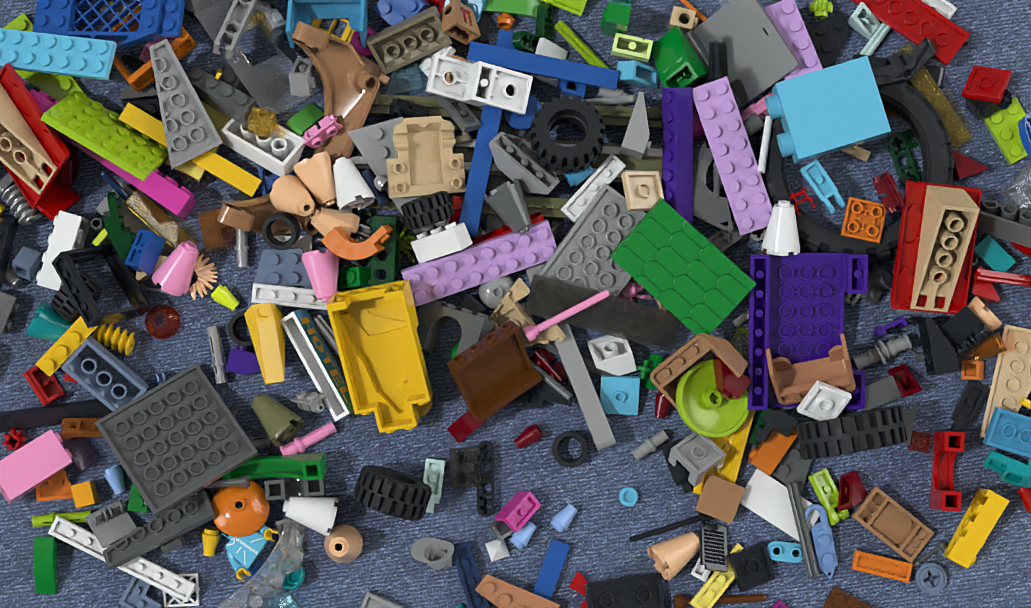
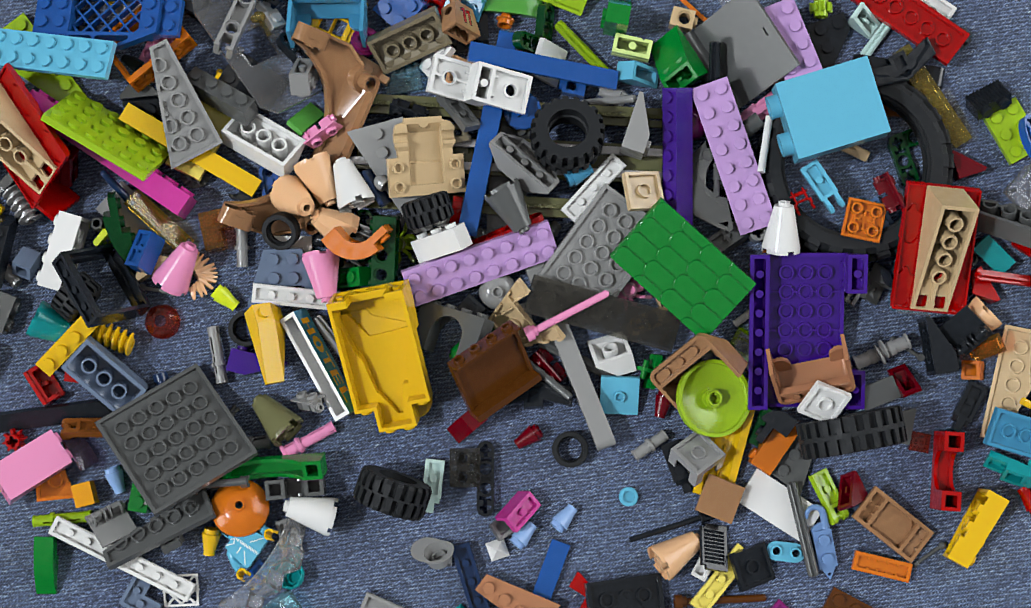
(262, 122): clear yellow brick -> none
(349, 539): light nougat cone -> none
(727, 382): dark red slope -> none
(898, 322): dark purple piece -> none
(938, 582): sand blue gear -> none
(986, 84): red tile -> none

